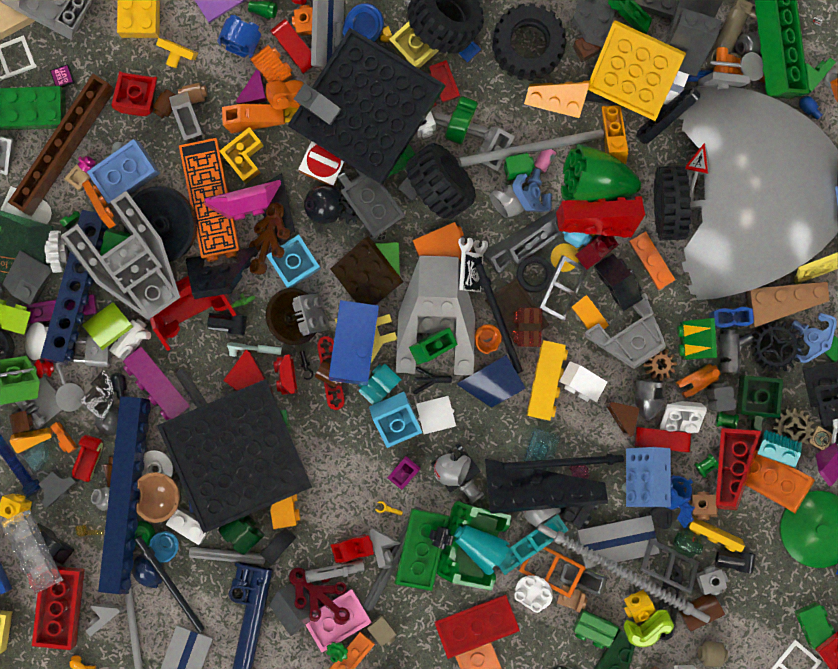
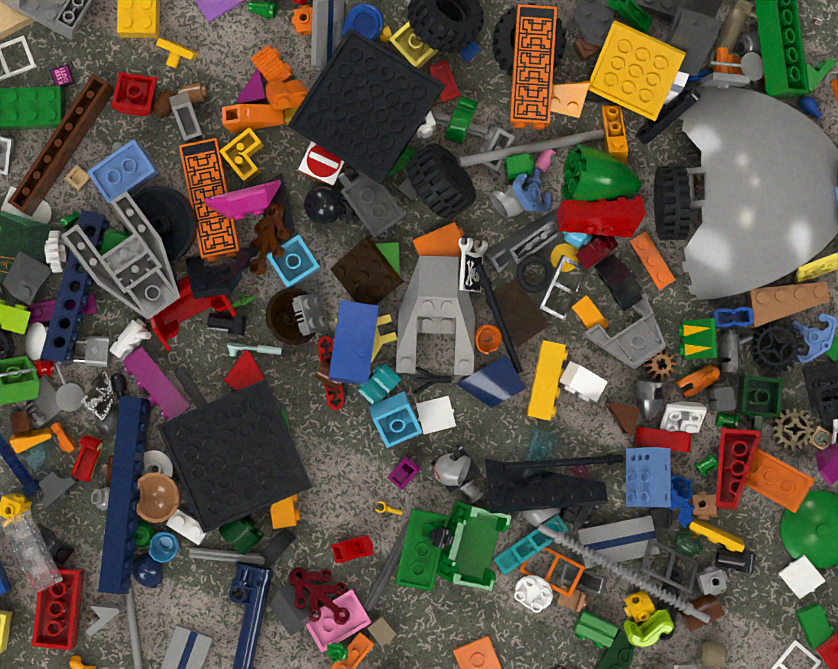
(82, 531): clear yellow hand -> none
(86, 163): dark pink plate -> none
(99, 204): orange plate -> none
(107, 326): lime slope -> none
(149, 554): black bar -> none
(239, 36): blue brick -> none
(287, 378): red slope -> none
(293, 45): red beam -> none
(305, 364): black hand -> none
(317, 104): dark grey slope -> none
(341, 569): light grey pin -> none
(381, 543): light grey slope -> none
(433, 346): green brick -> none
(477, 626): red tile -> none
(482, 547): teal cone -> none
(528, 327): brick -> none
(533, 66): none -> brick
(698, 163): piece -> none
(780, 448): teal brick -> none
(801, 576): none -> white piece

